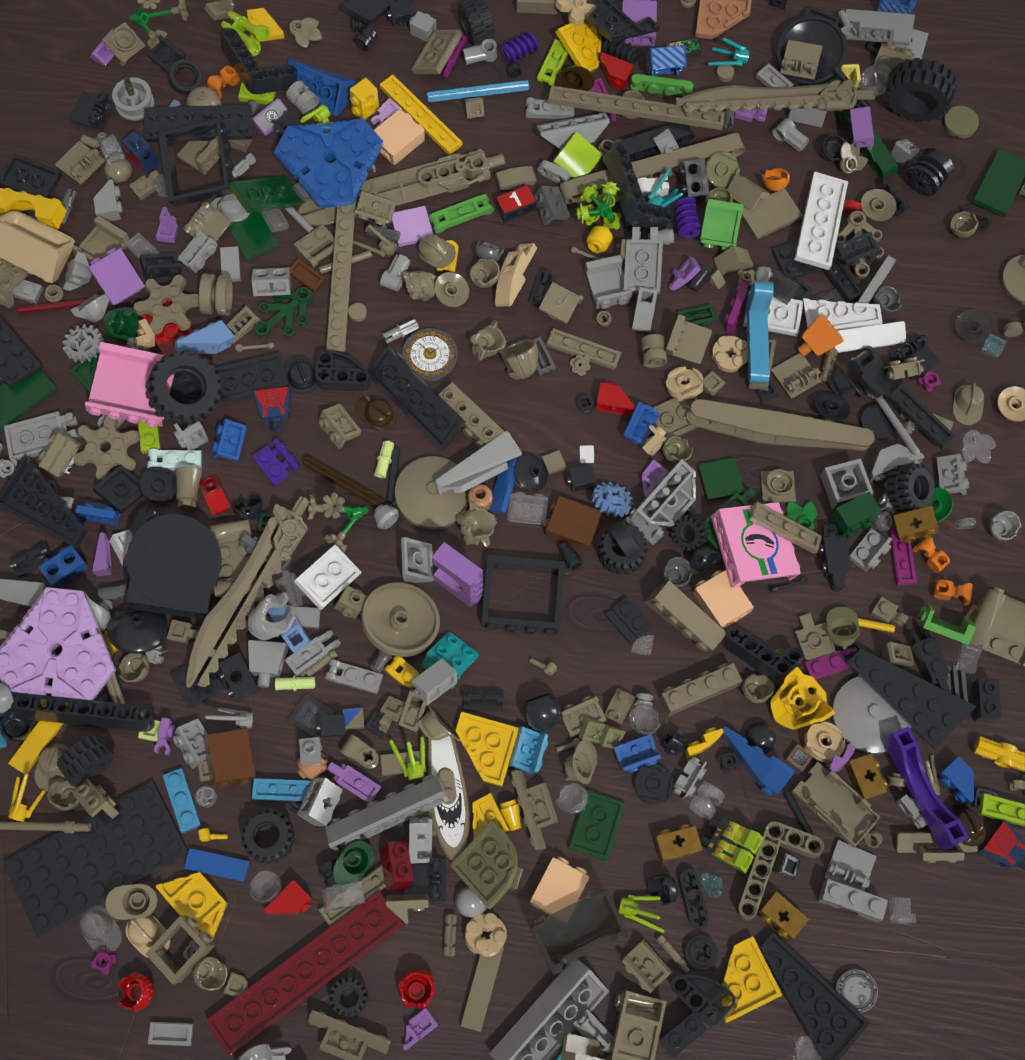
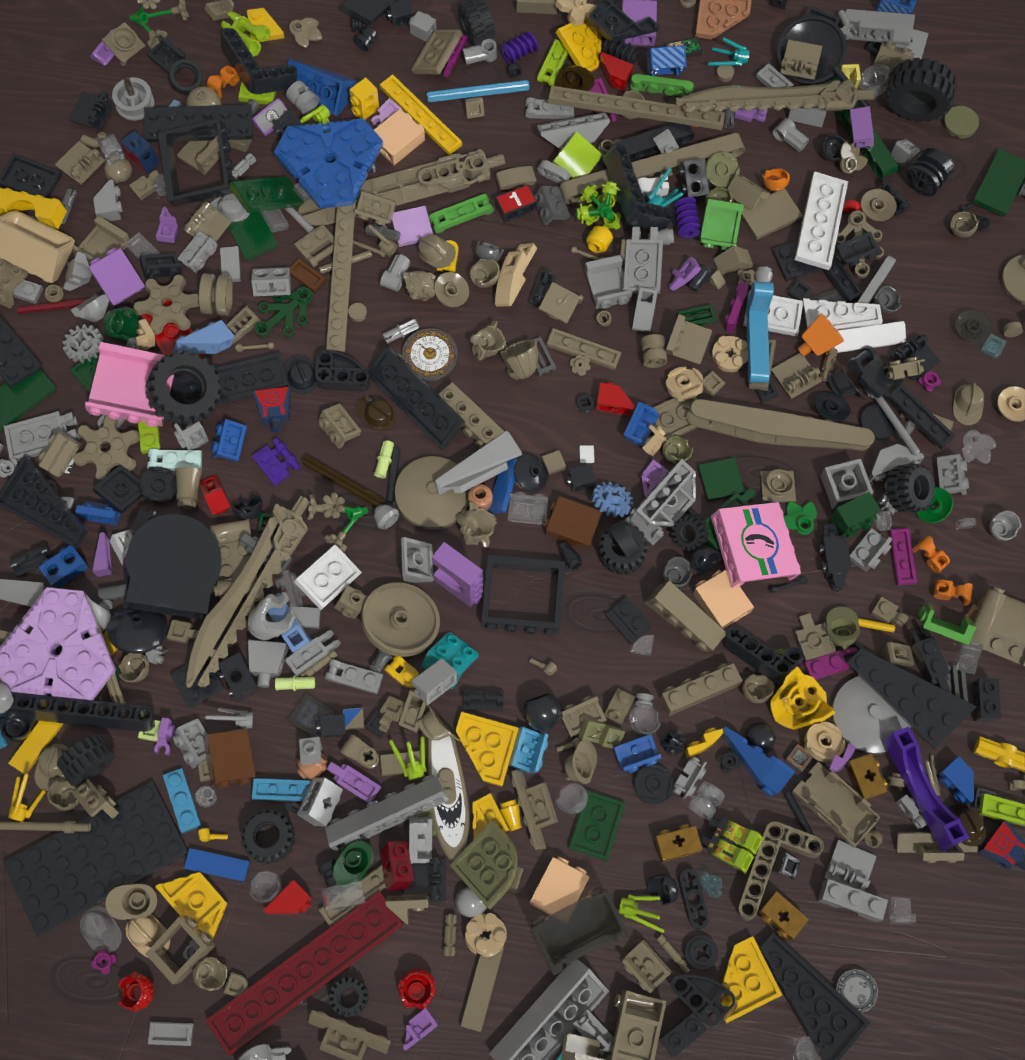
(783, 287): clear smoke piece -> none
(785, 527): dark tan tile -> none
(906, 522): pearl gold brick -> none

